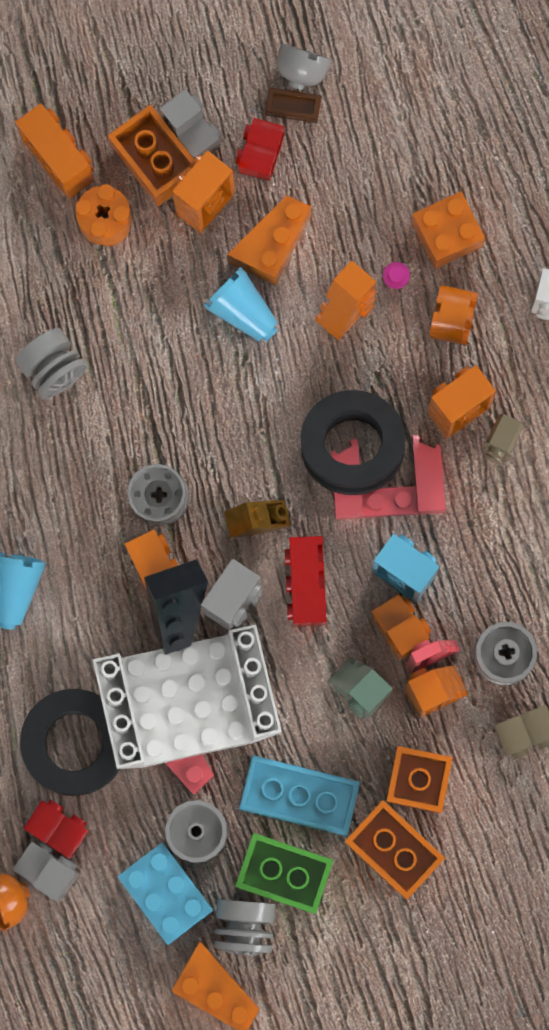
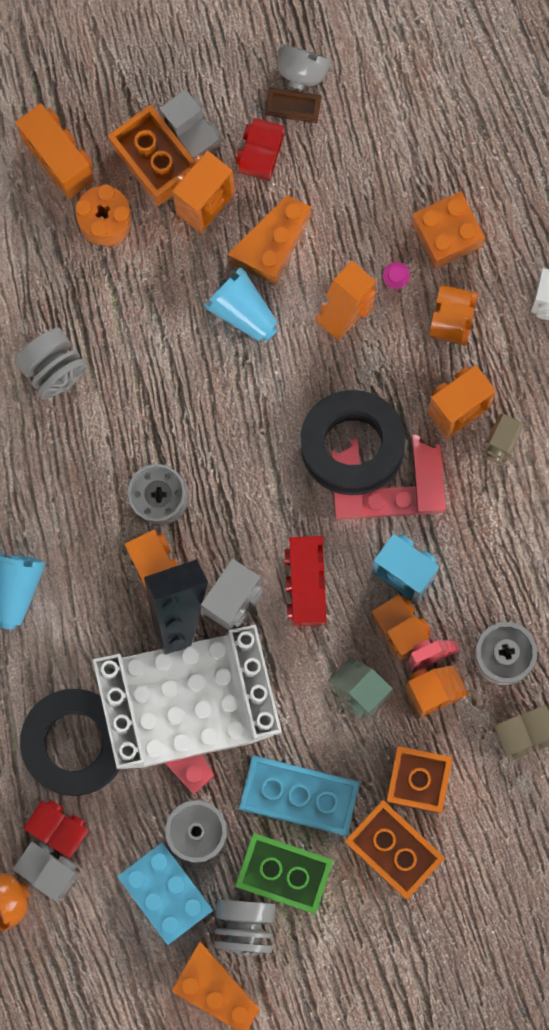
(257, 518): pearl gold slope -> none

